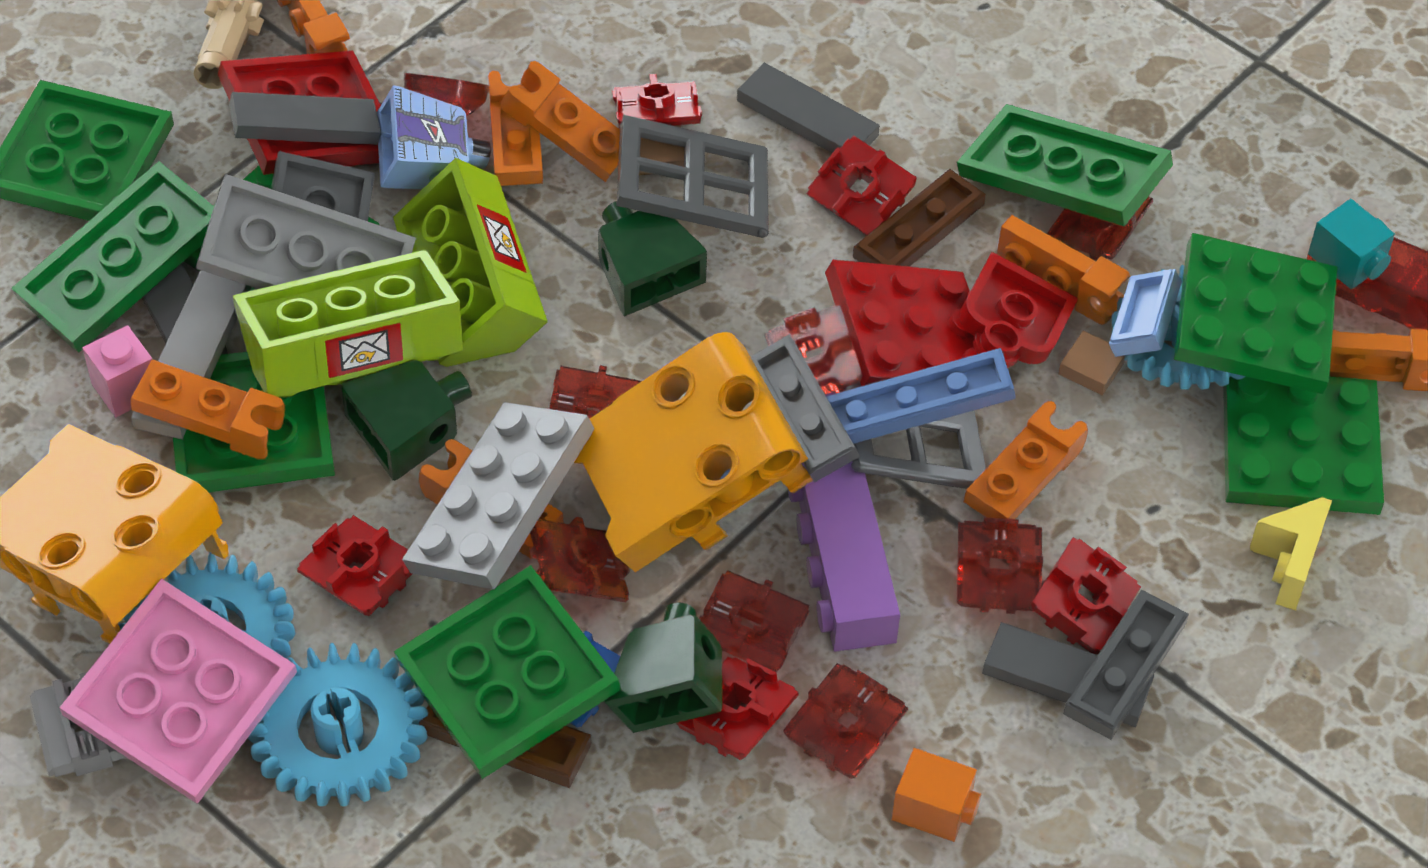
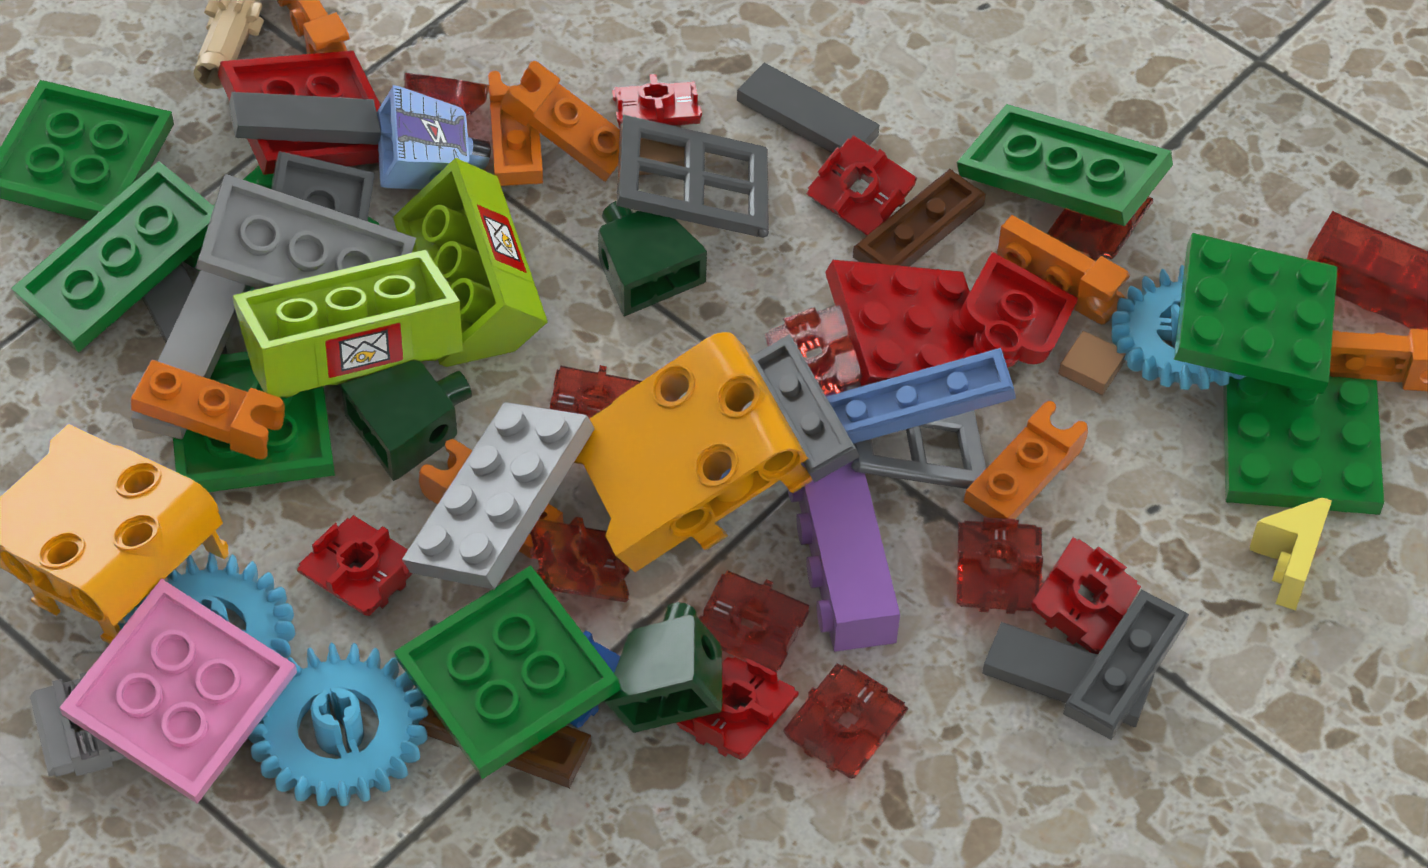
(116, 367): bright pink brick -> none
(936, 795): orange brick -> none
(1145, 313): light blue tile -> none
(1353, 243): teal brick -> none

